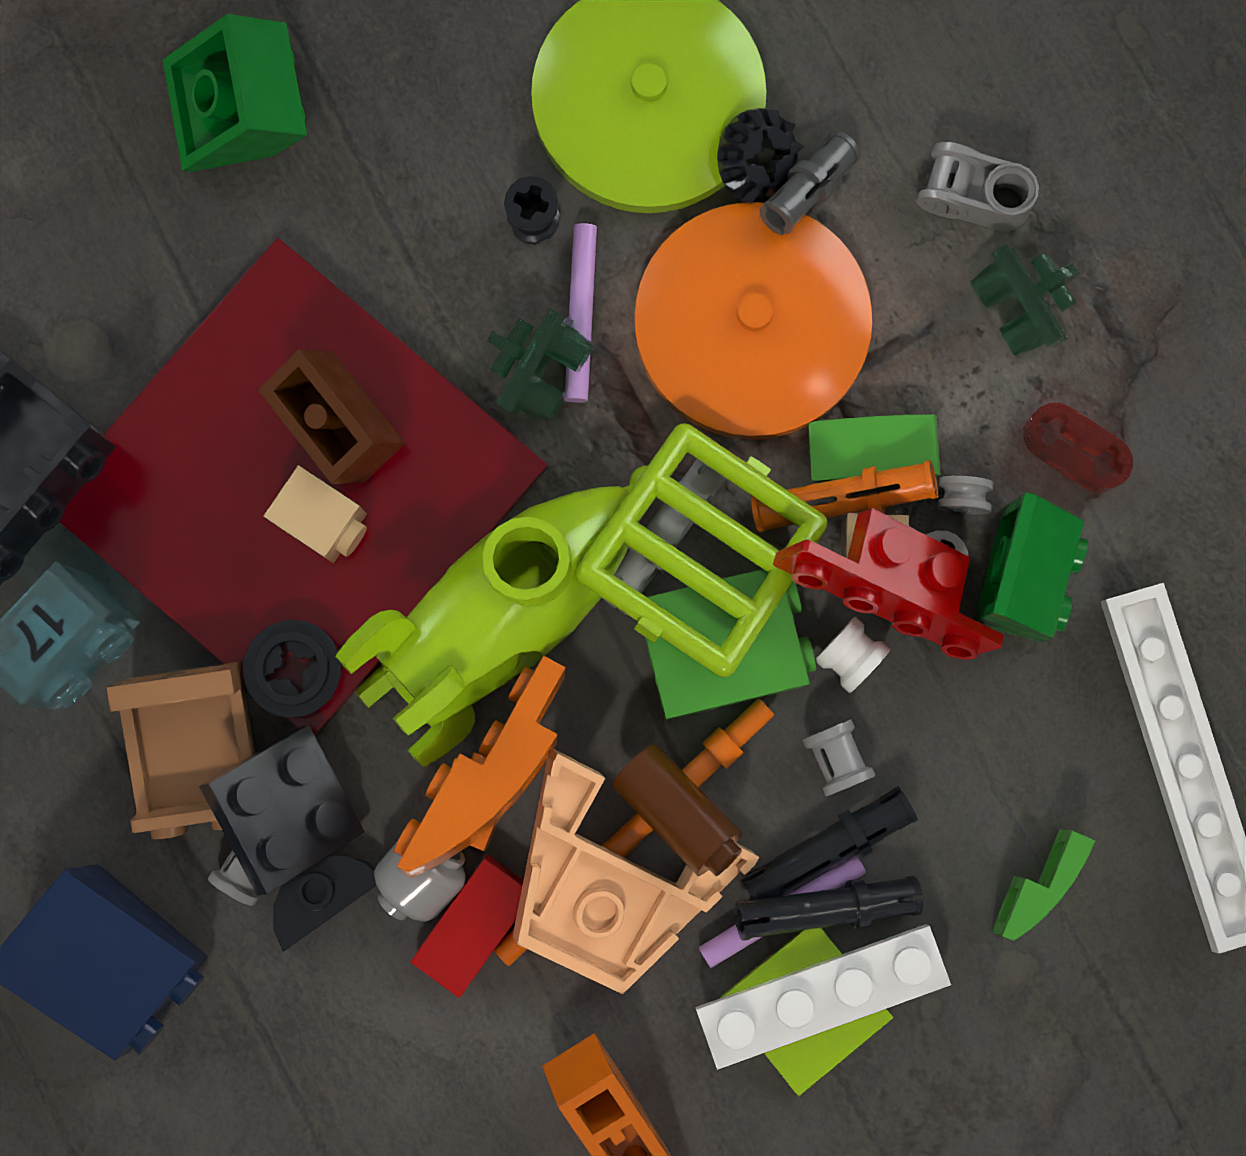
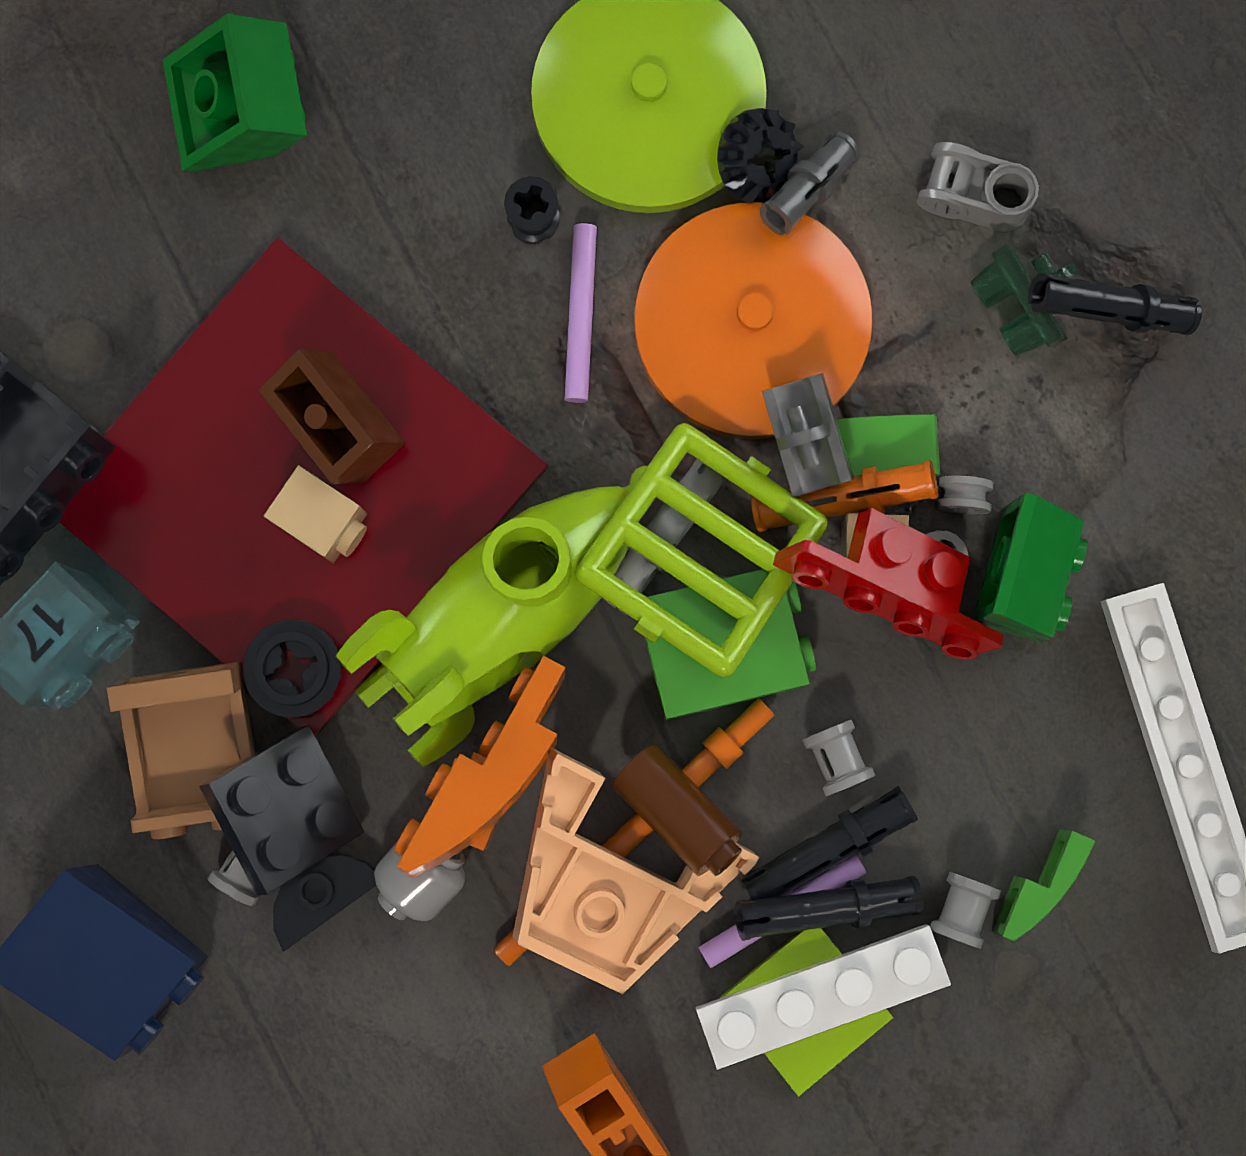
(471, 927): red slope -> none
(526, 388): clear green hips -> none
(808, 435): none -> flat silver hips
(852, 655): white wheel -> none
(965, 910): none -> light grey bush
(1086, 436): clear red beam -> none
(1134, 307): none -> black pin

